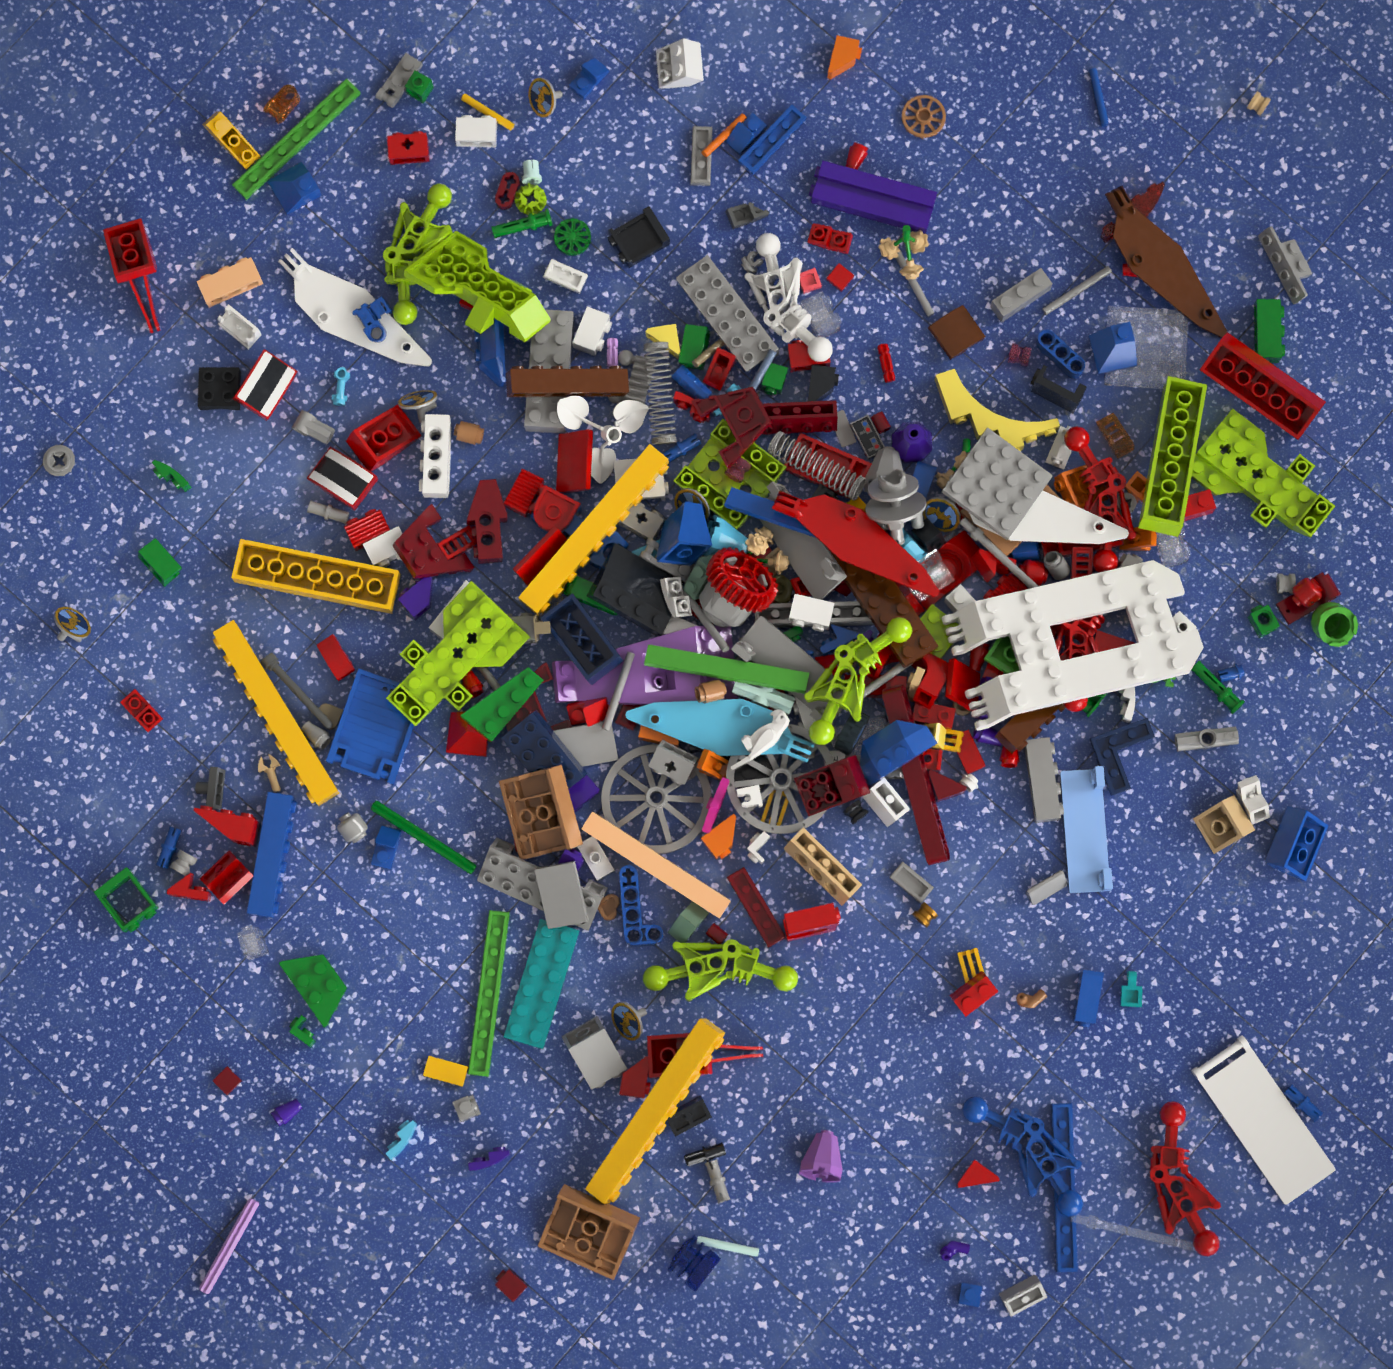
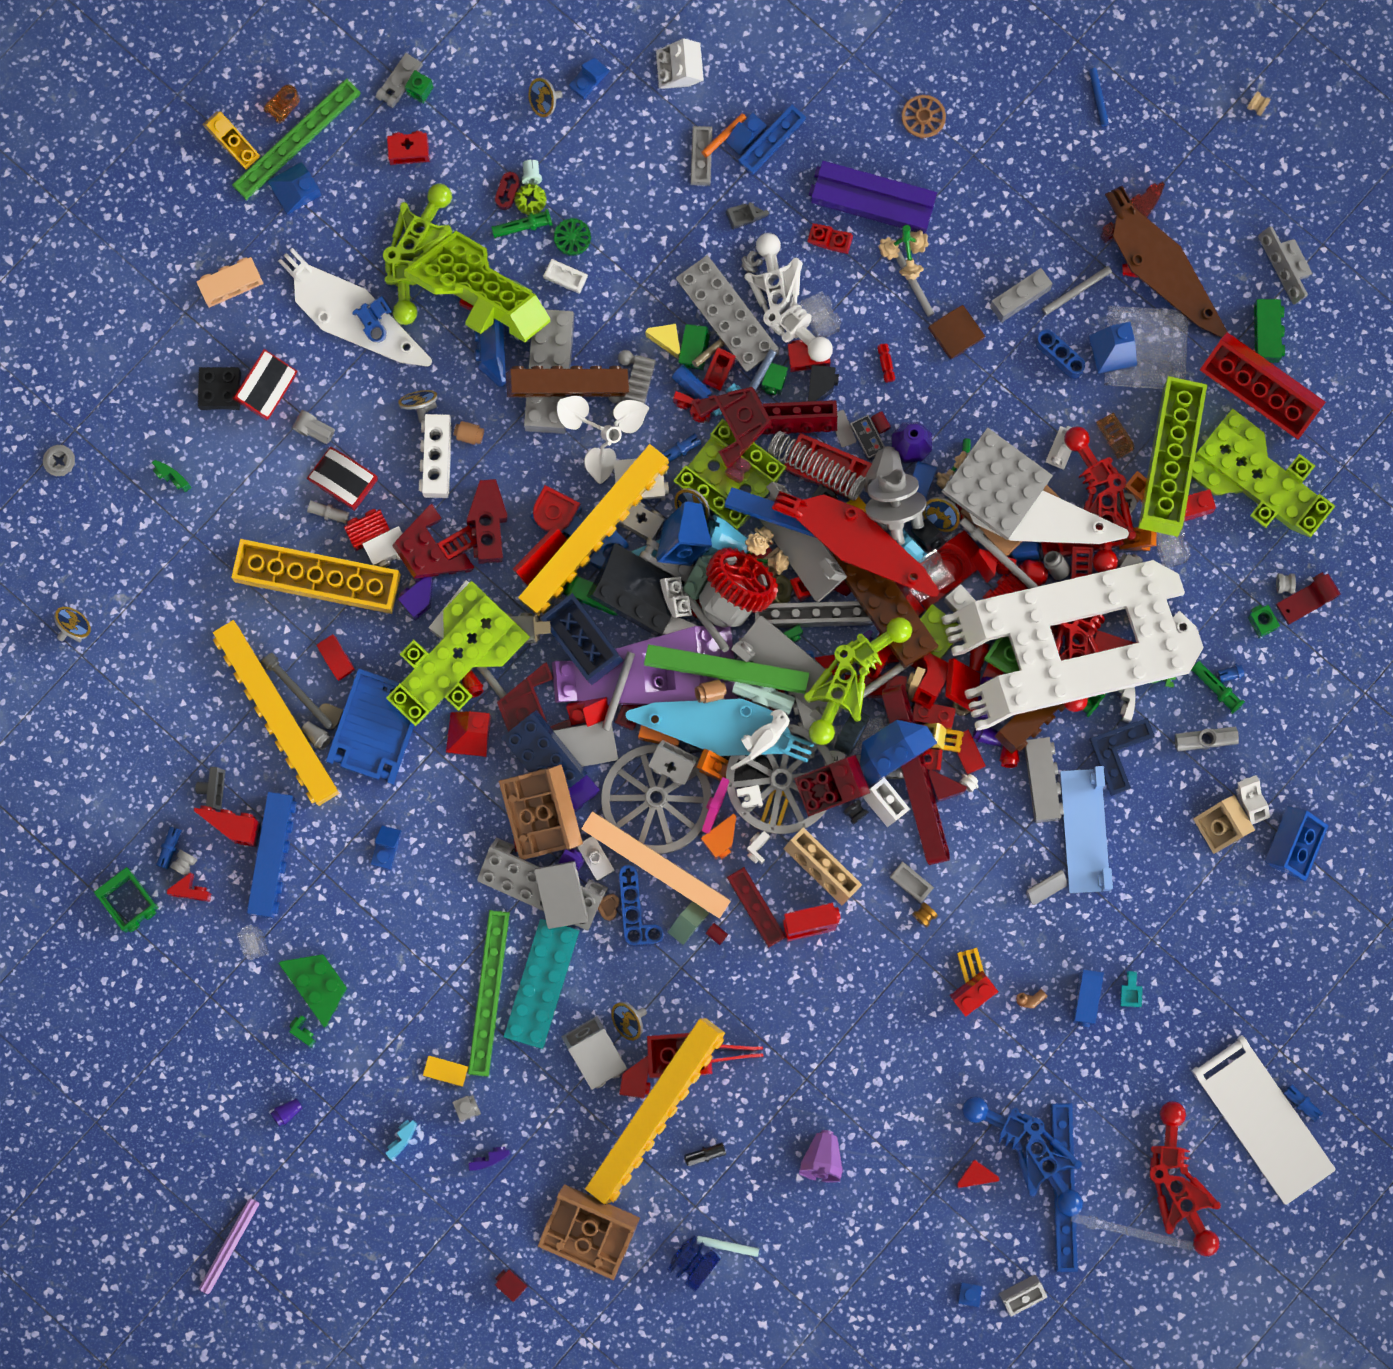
(133, 258): red slope -> none
(141, 710): red slope -> none
(159, 562): green hinge -> none
(226, 877): red slope -> none
(227, 1080): dark red tile -> none
(239, 327): white hinge -> none
(270, 772): tan bar -> none
(342, 376): medium azure bar -> none
(352, 827): light grey head -> none
(383, 438): red slope -> none
(423, 837): green axle -> none
(476, 131): white brick -> none
(487, 111): yellow bar -> none
(500, 706): green wing -> none
(524, 493): red brick -> none
(574, 461): red tile -> none
(591, 331): white brick -> none
(612, 352): lavender axle -> none
(639, 238): black panel -> none
(657, 347): light grey piece -> none
(689, 1116): black hinge -> none
(717, 1181): light grey pin -> none
(745, 965): lime piece -> none
(809, 281): coral tile -> none
(811, 612): white brick -> none
(840, 277): red tile -> none
(842, 637): blue slope -> none
(844, 55): orange slope -> none
(856, 156): red cone -> none
(952, 1248): dark purple arm -> none
(961, 406): light yellow arch -> none
(1014, 355): clear pink wheel -> none
(1056, 393): black panel -> none
(1072, 489): orange plate -> none
(1307, 592): red head -> none
(1334, 624): bright green tile -> none

